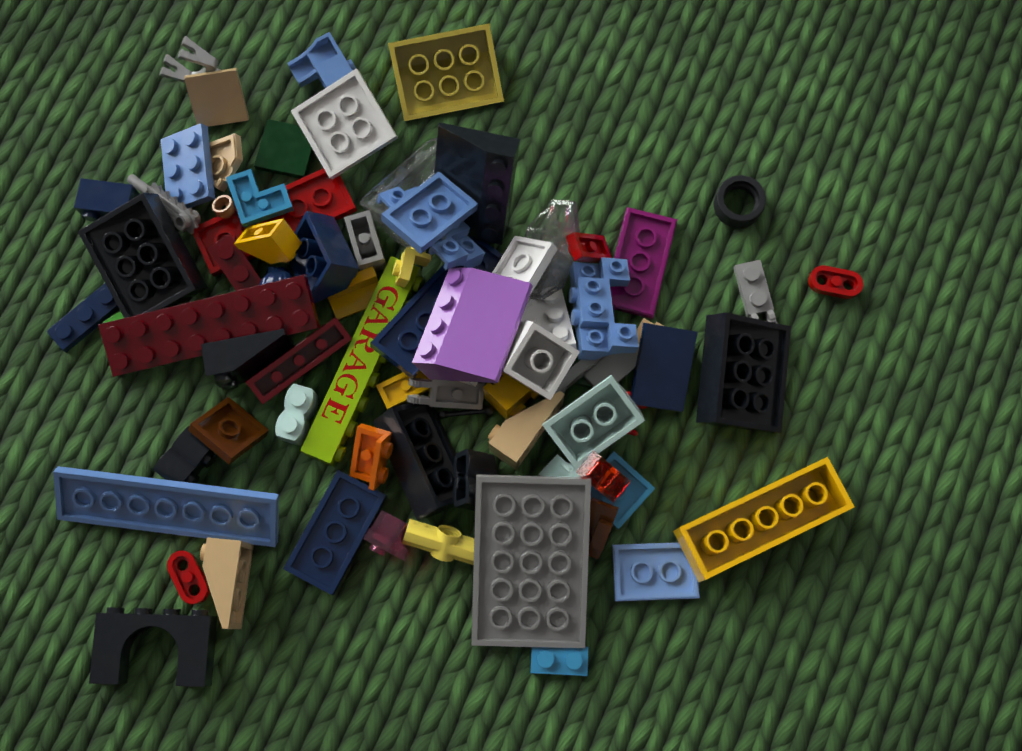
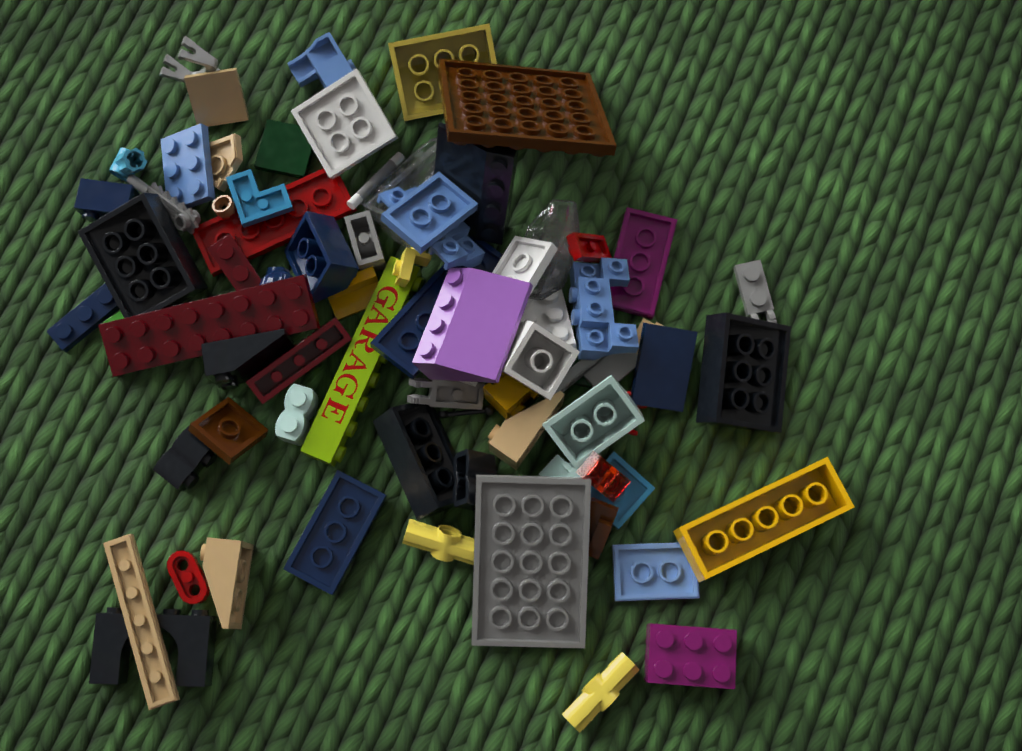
(128, 163): none -> medium azure piece
(141, 622): none -> tan tile
(166, 506): medium blue plate -> none
(270, 241): yellow slope -> none
(370, 455): orange bracket -> none
(375, 180): none -> light grey bar
(387, 536): clear pink brick -> none
(395, 390): yellow plate -> none
(523, 108): none -> reddish brown plate
(559, 661): dark azure plate -> none
(600, 692): none -> light yellow piece
(690, 656): none -> magenta brick
(745, 183): black tyre -> none
(834, 282): red plate -> none

